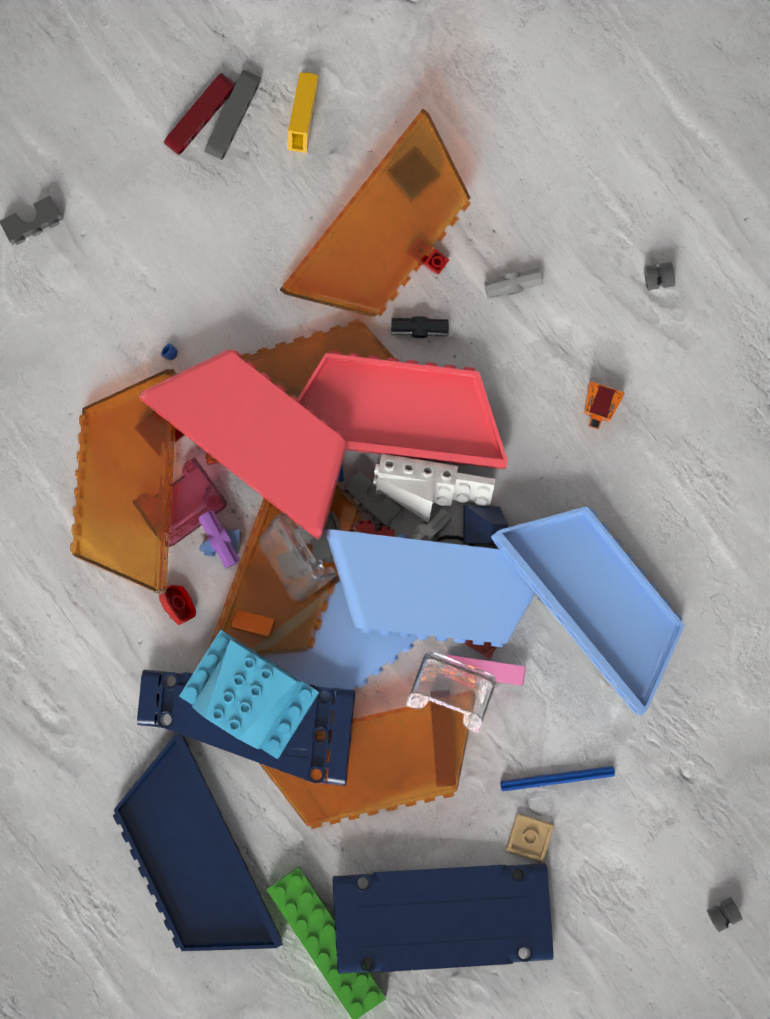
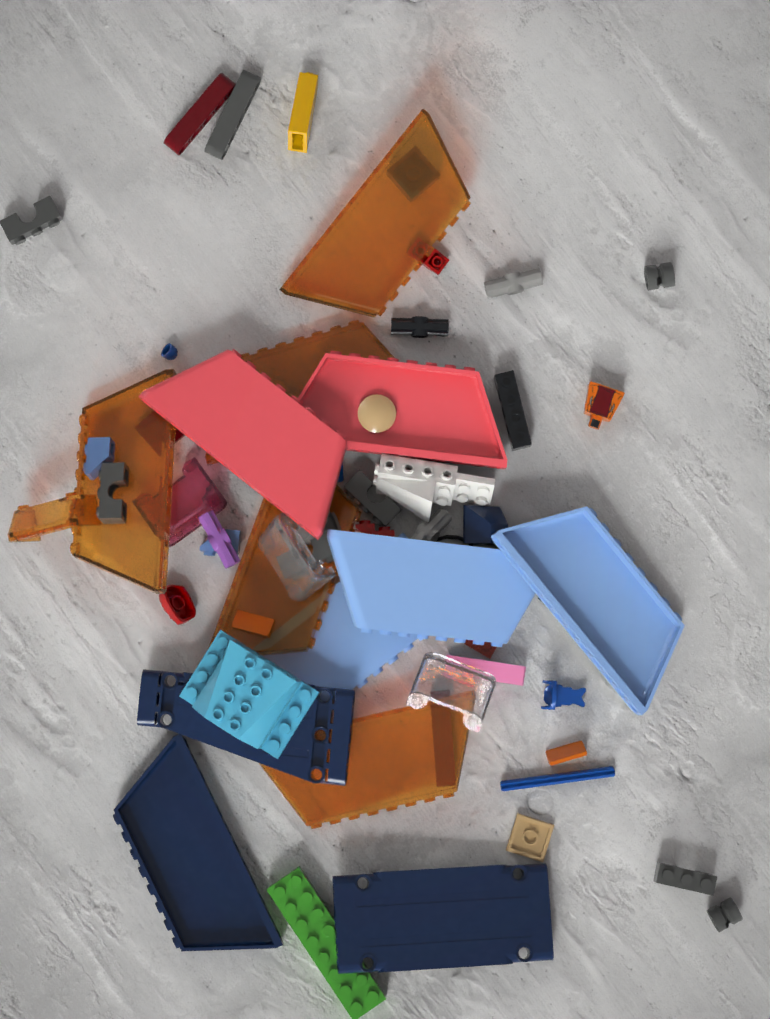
(53, 516): none -> clear orange windscreen
(98, 451): none -> medium blue slope
(112, 477): none -> dark grey arch
(376, 413): none -> tan dish
(512, 410): none -> black brick
(557, 695): none -> blue hair
(566, 753): none -> orange slope
(685, 878): none -> dark grey arch

